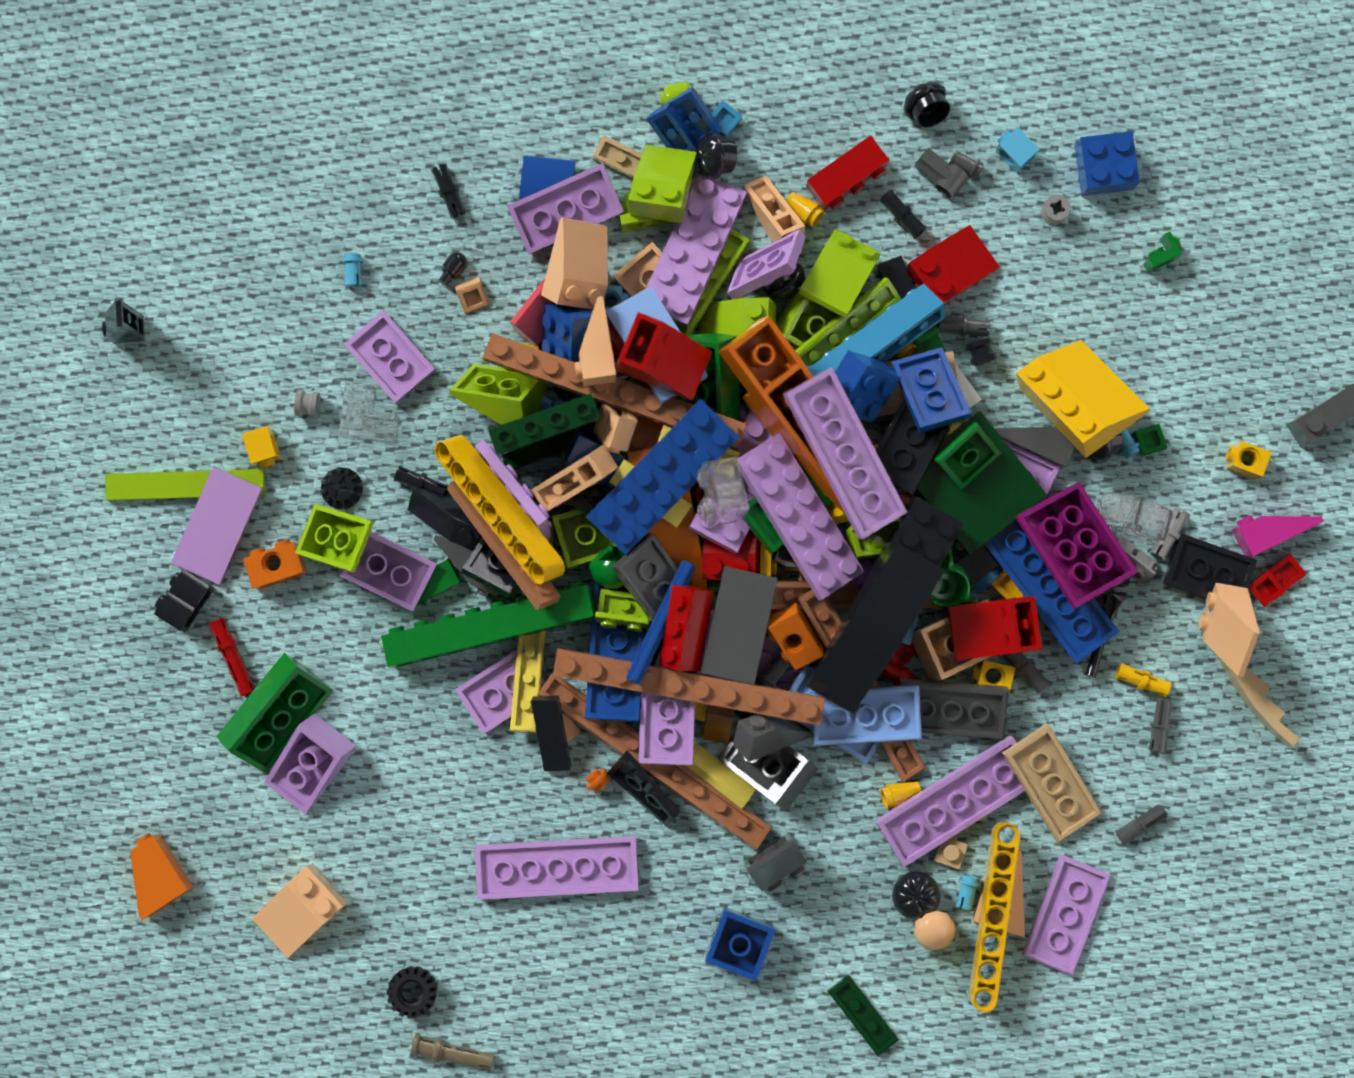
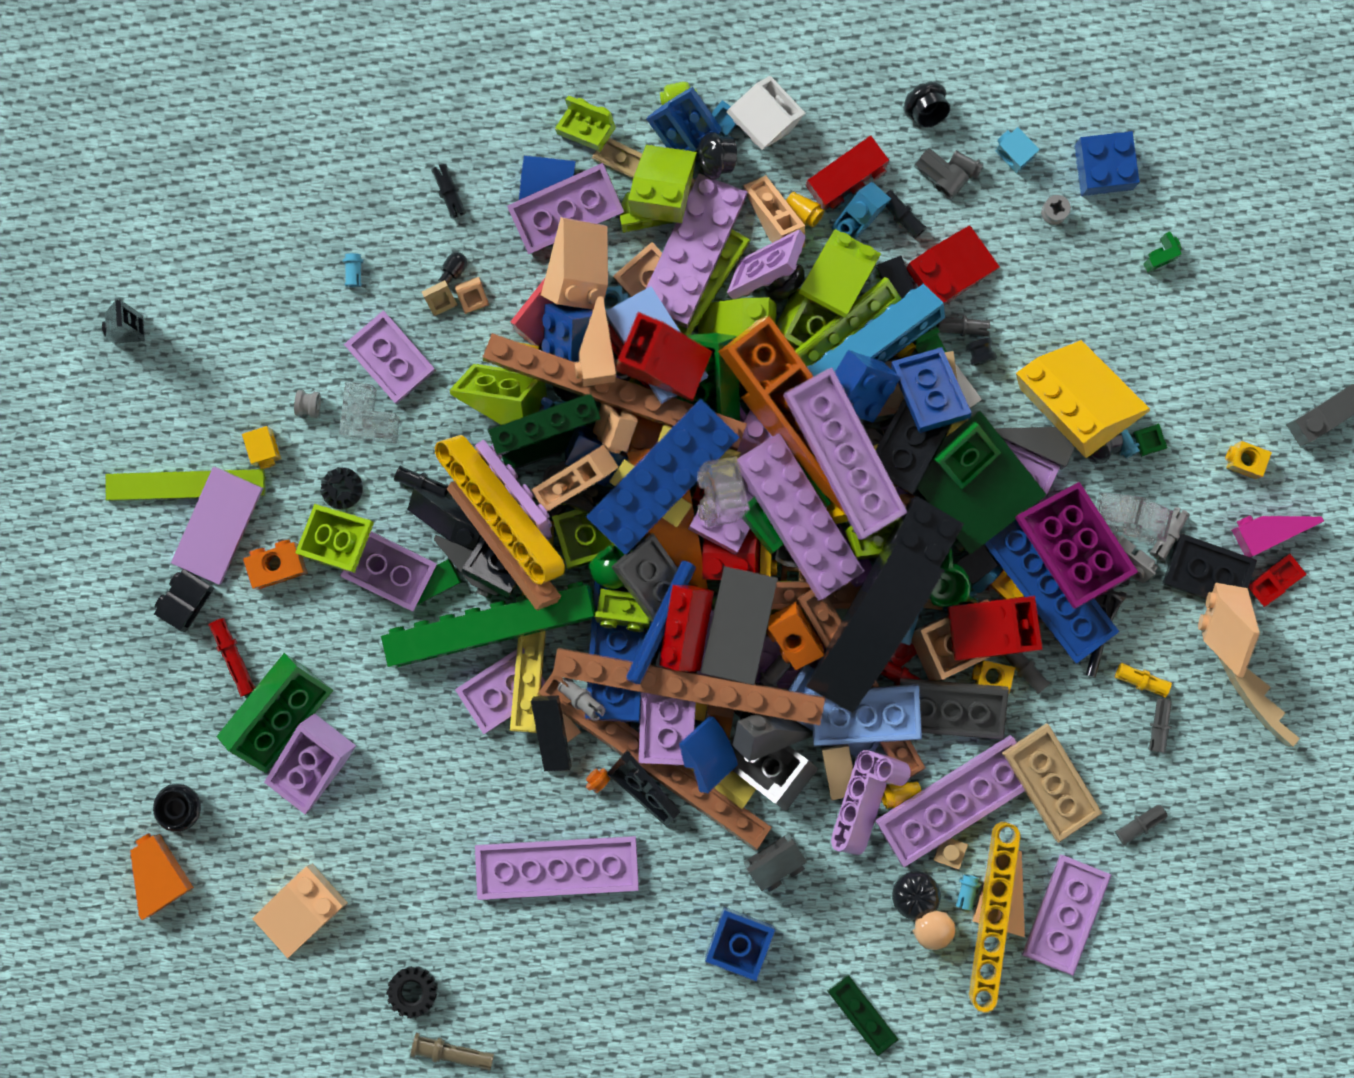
(176, 807): none -> black piece
(439, 298): none -> tan plate
(581, 699): none -> light grey pin
(586, 123): none -> lime bracket
(709, 754): none -> blue slope
(766, 113): none -> white slope
(838, 769): none -> tan tile
(861, 210): none -> dark azure slope
(863, 799): none -> lavender beam

